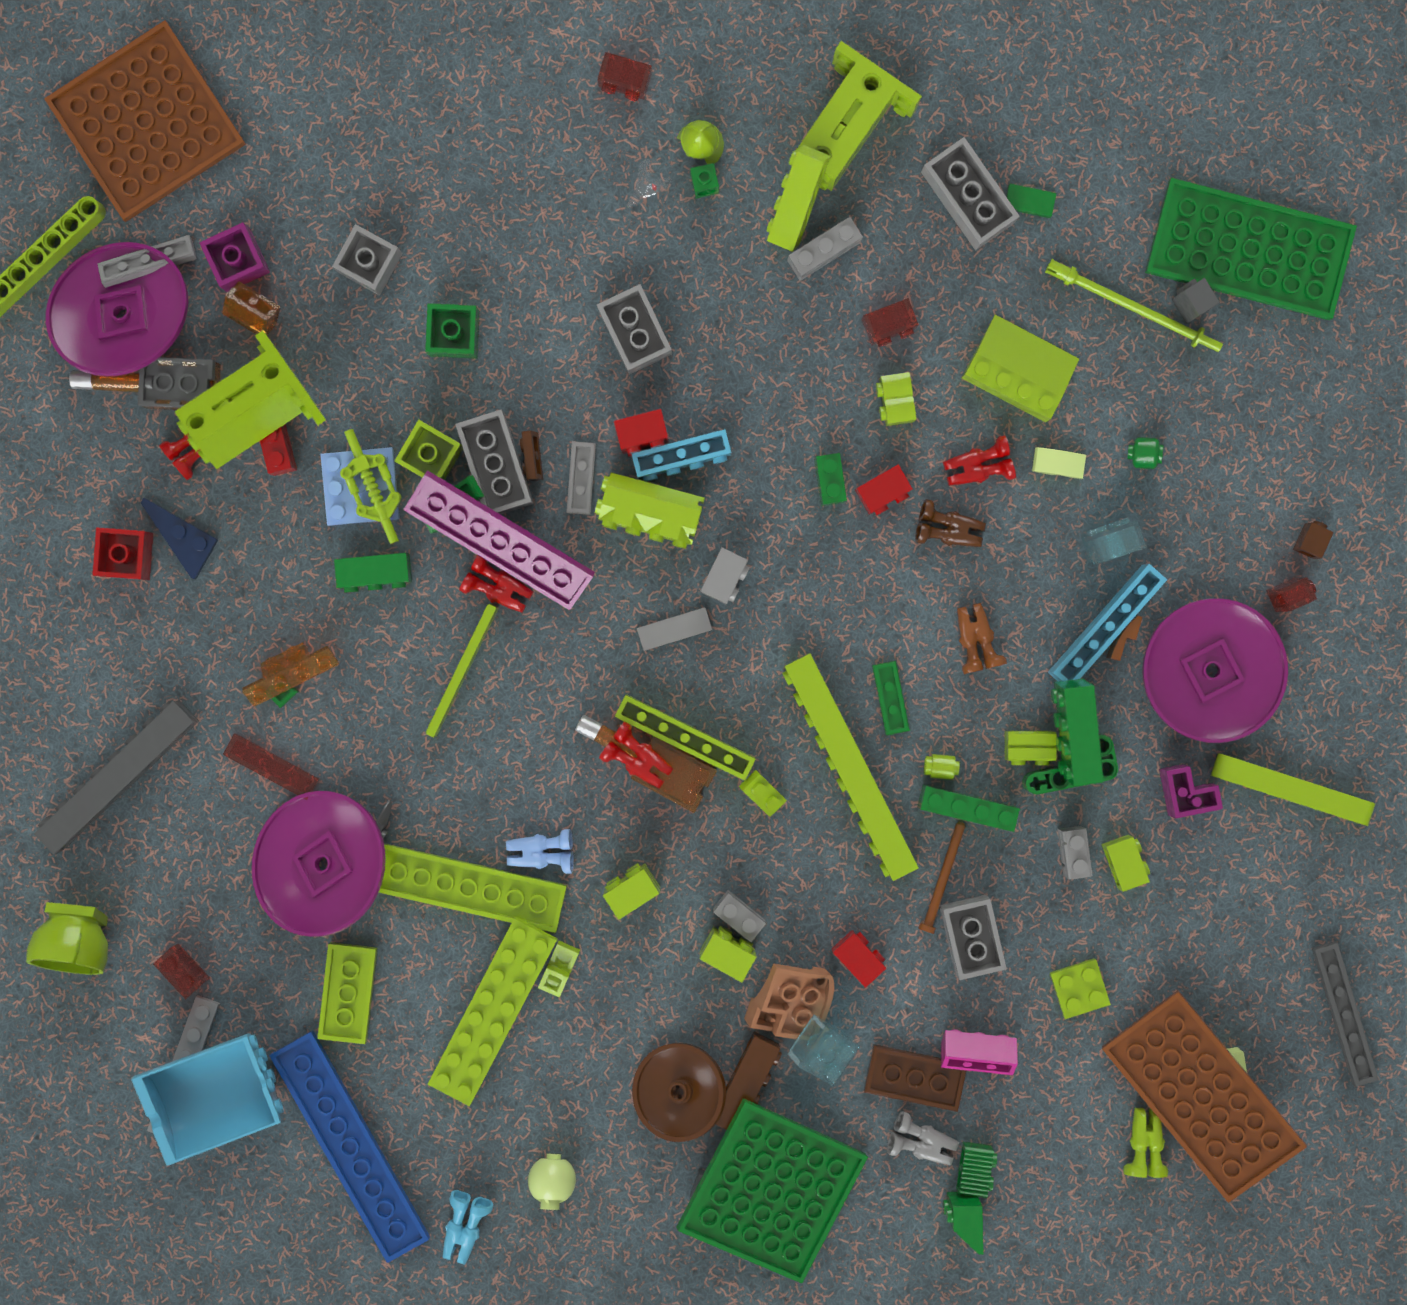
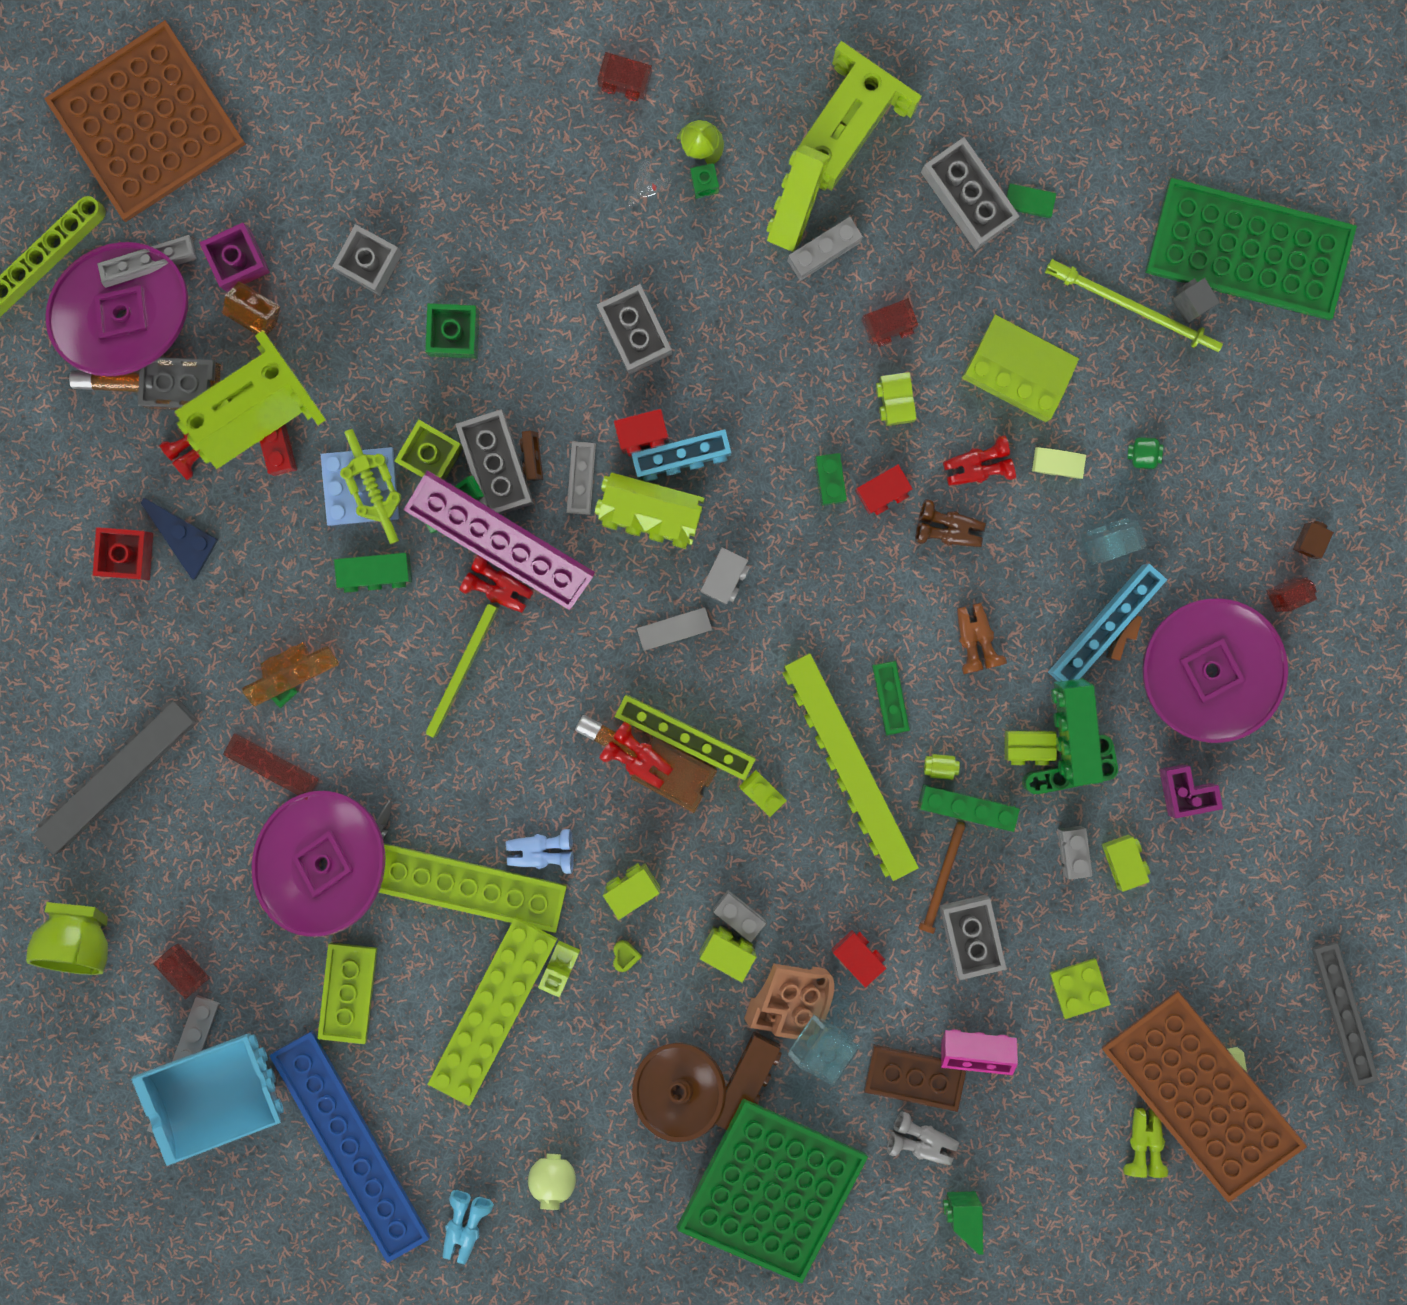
(625, 956): none -> lime tile
(975, 1169): green brick -> none
(1293, 789): lime beam -> none

